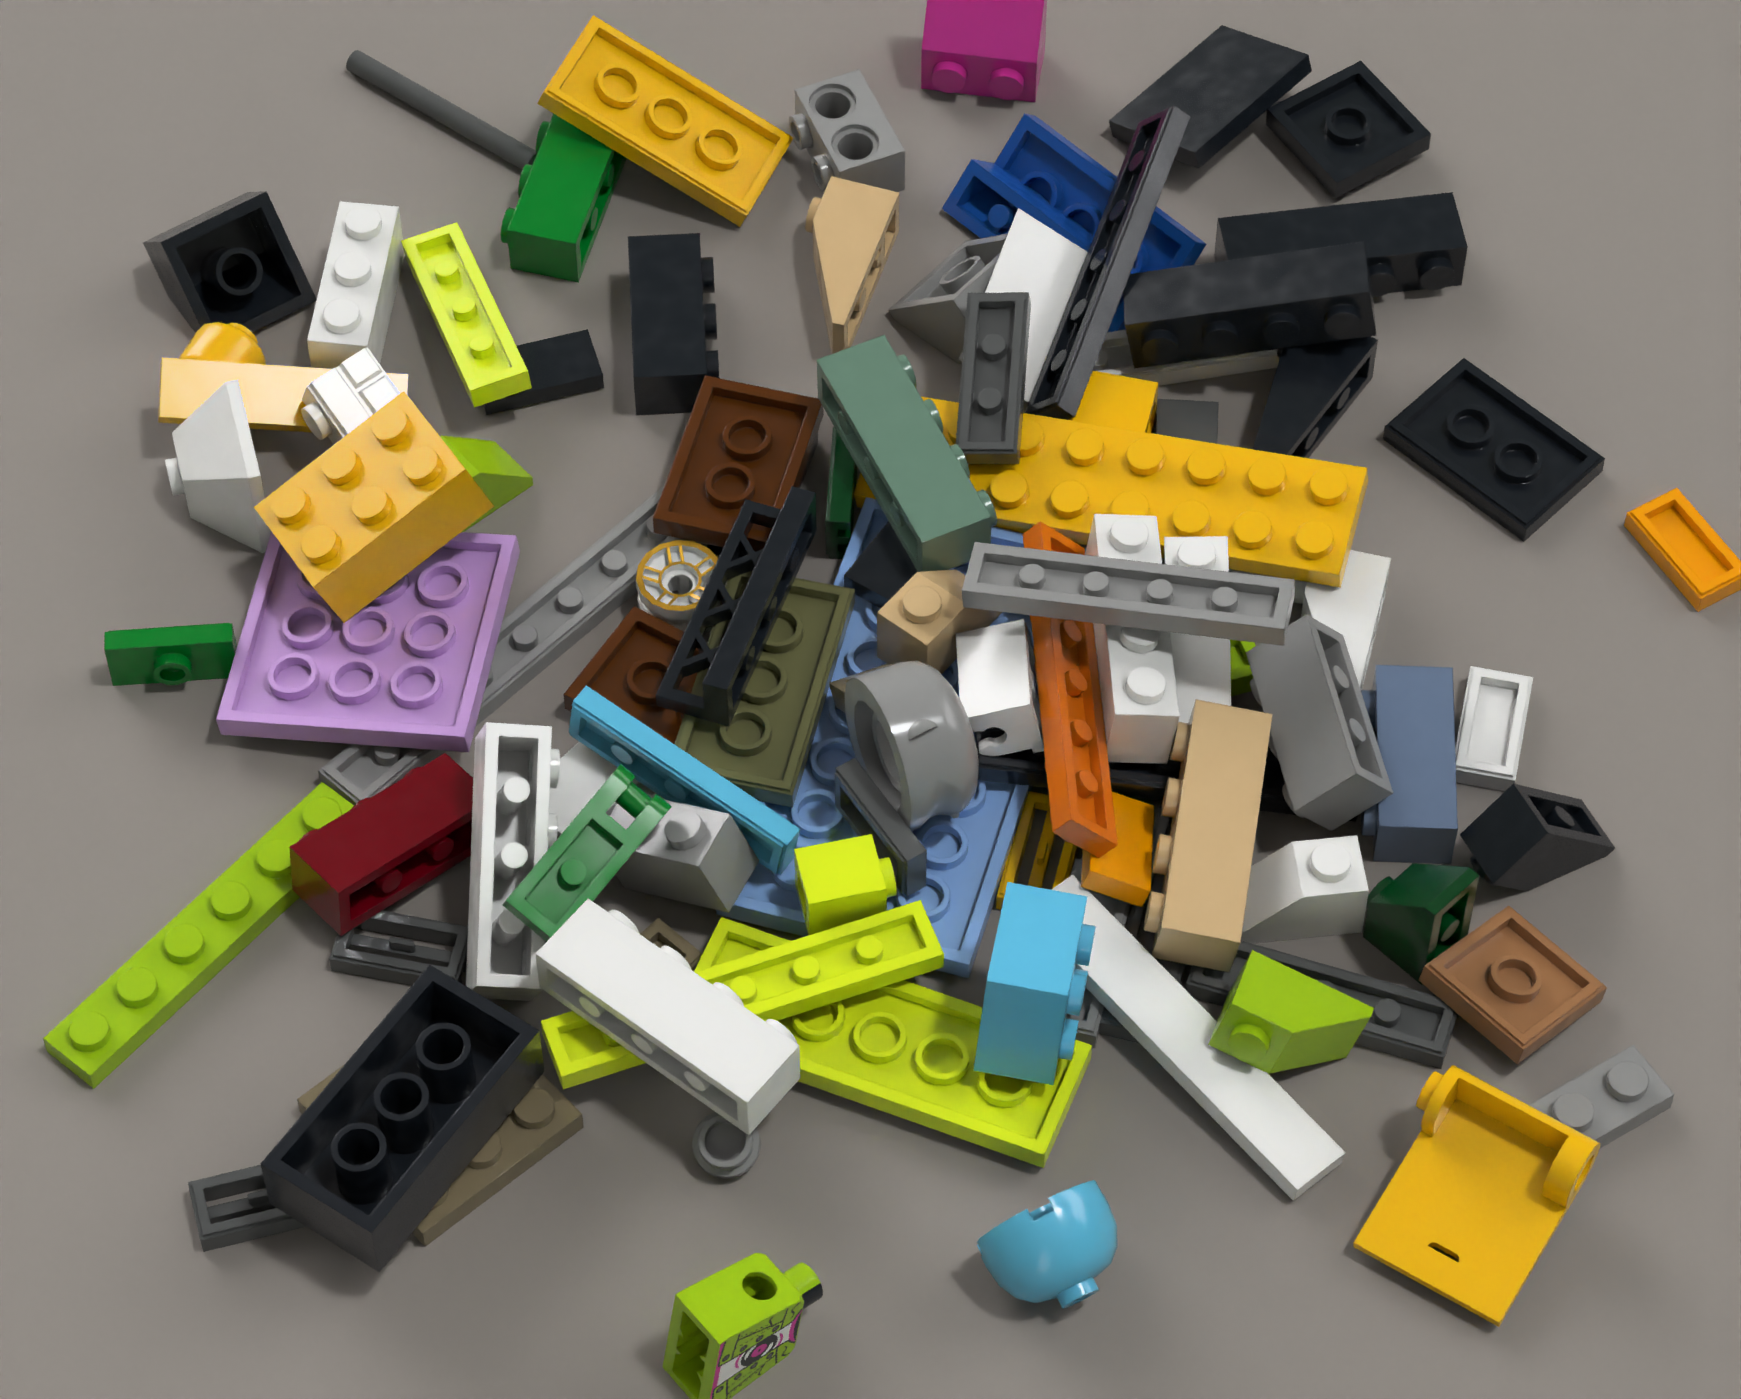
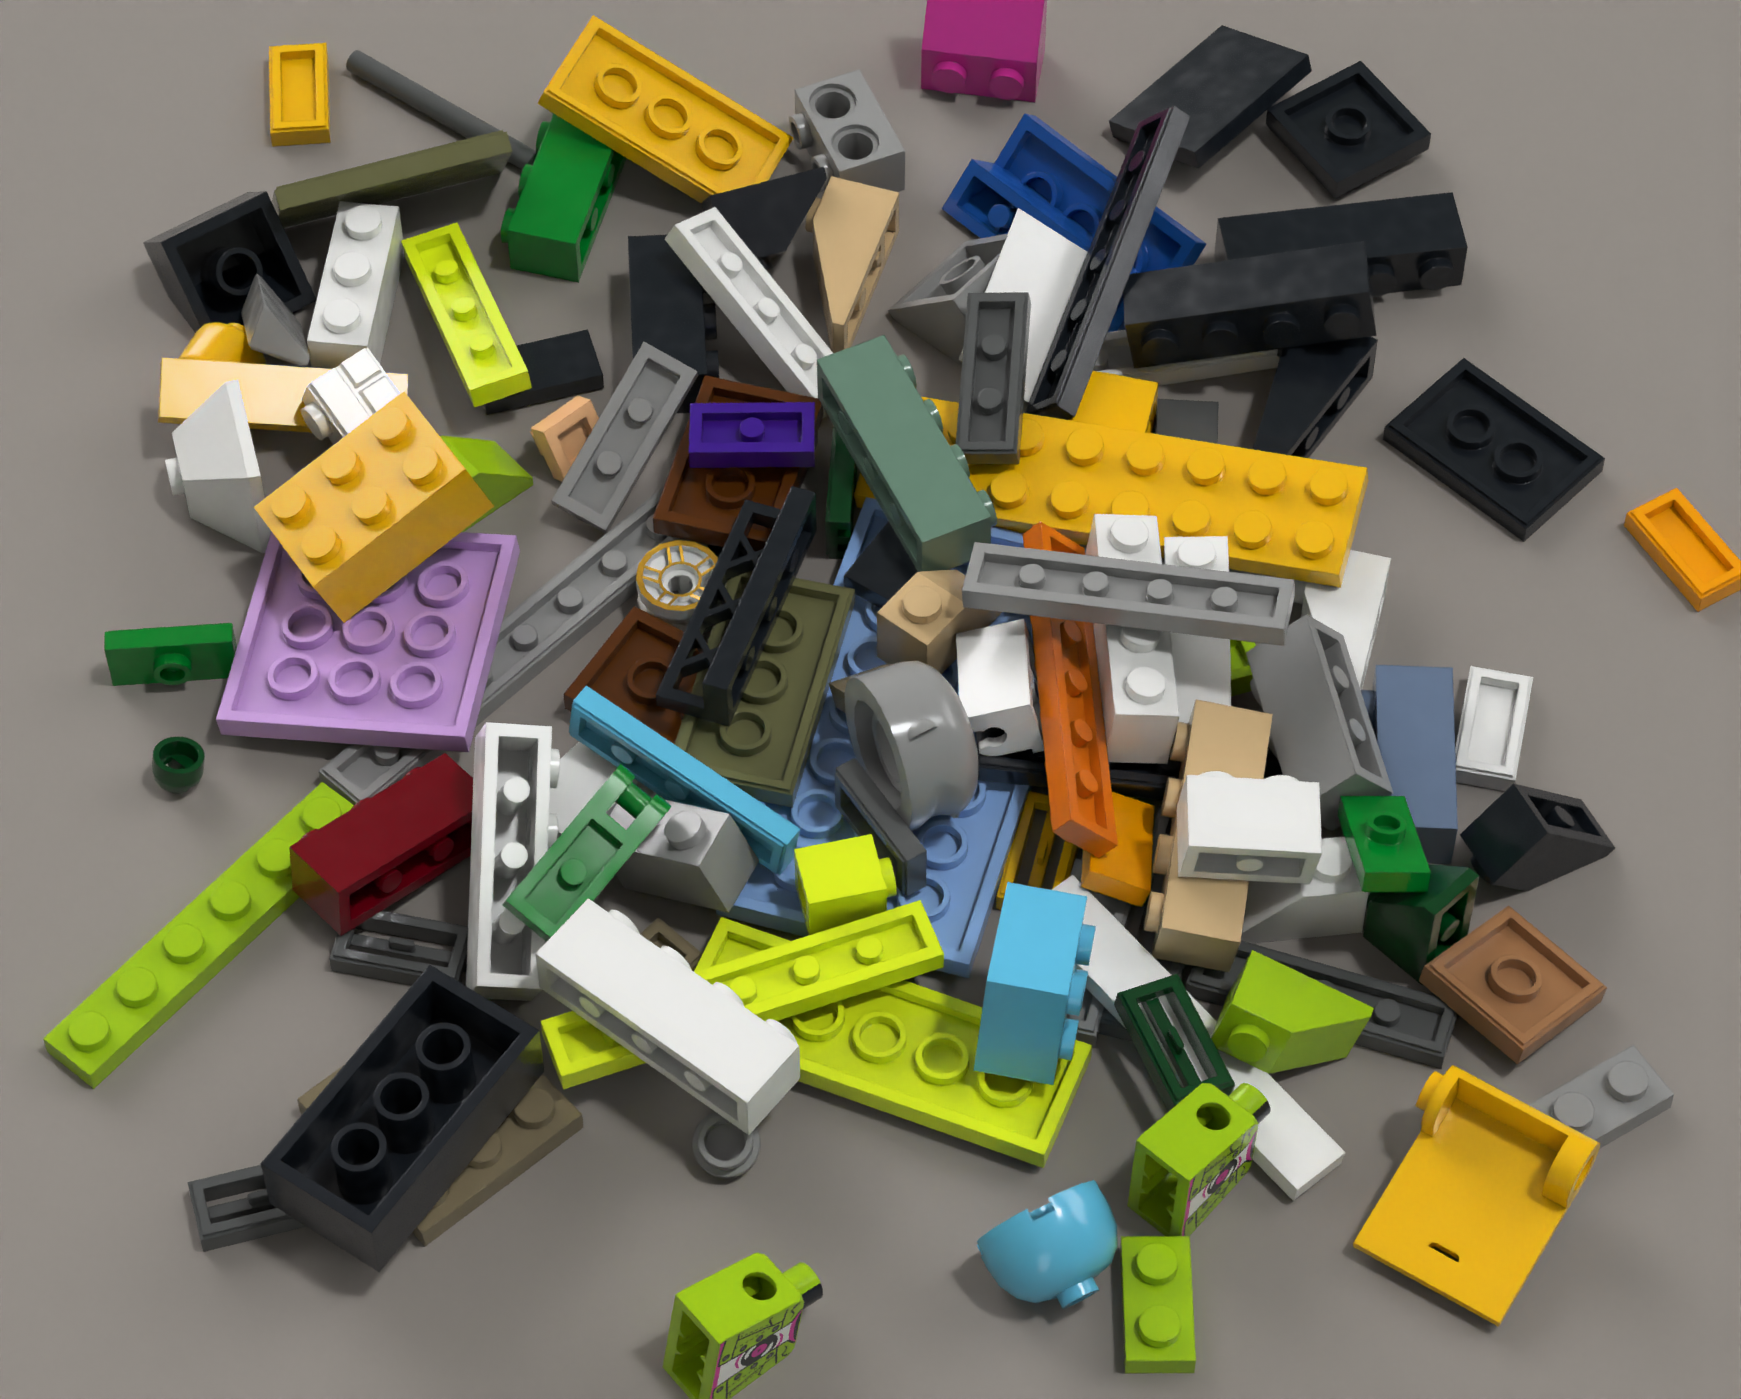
(184, 760): none -> dark green hinge
(272, 326): none -> light grey slope
(299, 94): none -> yellow tile
(393, 178): none -> olive tile
(564, 434): none -> light nougat tile
(624, 437): none -> light grey plate
(750, 300): none -> white plate
(752, 435): none -> dark purple plate
(769, 211): none -> black slope
(1149, 1049): none -> dark green tile
(1157, 1304): none -> lime plate
(1195, 1157): none -> lime torso
(1249, 828): none -> white brick
(1383, 844): none -> green plate

